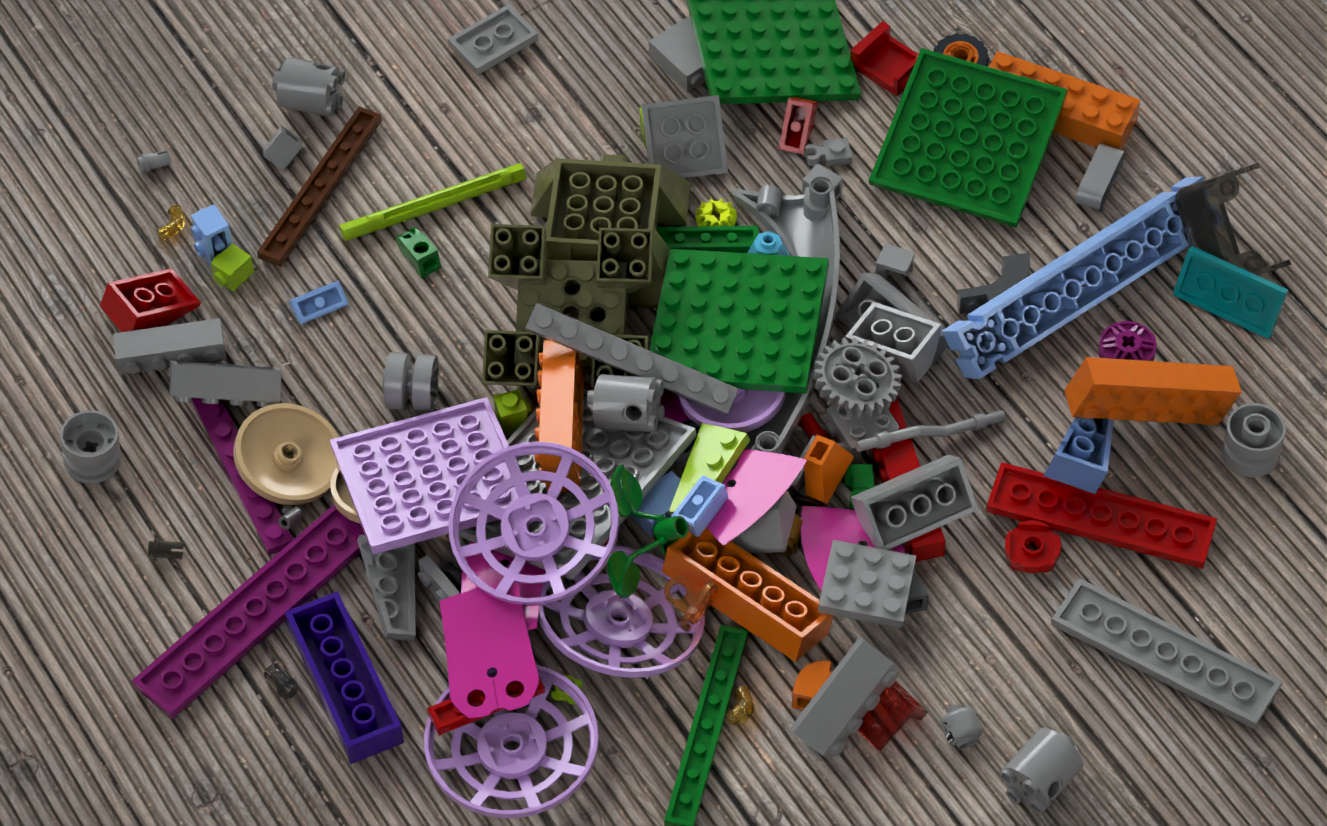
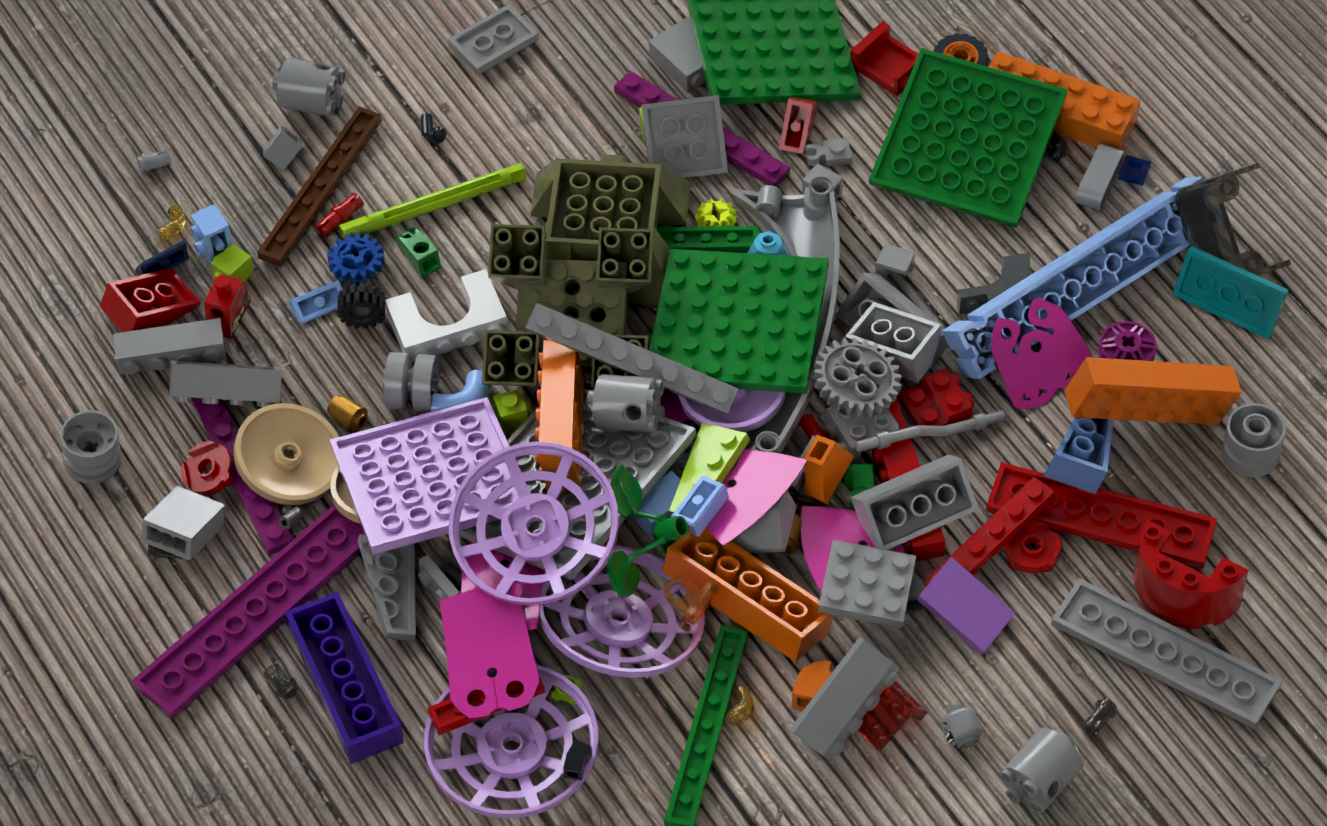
(166, 259): none -> dark blue slope
(183, 523): none -> brick
(217, 478): none -> red plate
(230, 298): none -> red torso
(339, 214): none -> red pin
(347, 413): none -> pearl gold brick
(356, 258): none -> blue gear
(361, 305): none -> black tyre
(421, 337): none -> white arch
(429, 132): none -> black arm
(472, 391): none -> light blue cylinder
(576, 760): none -> black piece
(738, 151): none -> magenta plate
(937, 400): none -> red plate
(966, 606): none -> medium lavender tile
(1001, 527): none -> red plate
(1046, 369): none -> dark pink piece
(1059, 146): none -> black arm
(1104, 710): none -> clear smoke pin
(1134, 170): none -> clear blue tile
(1181, 593): none -> red cylinder

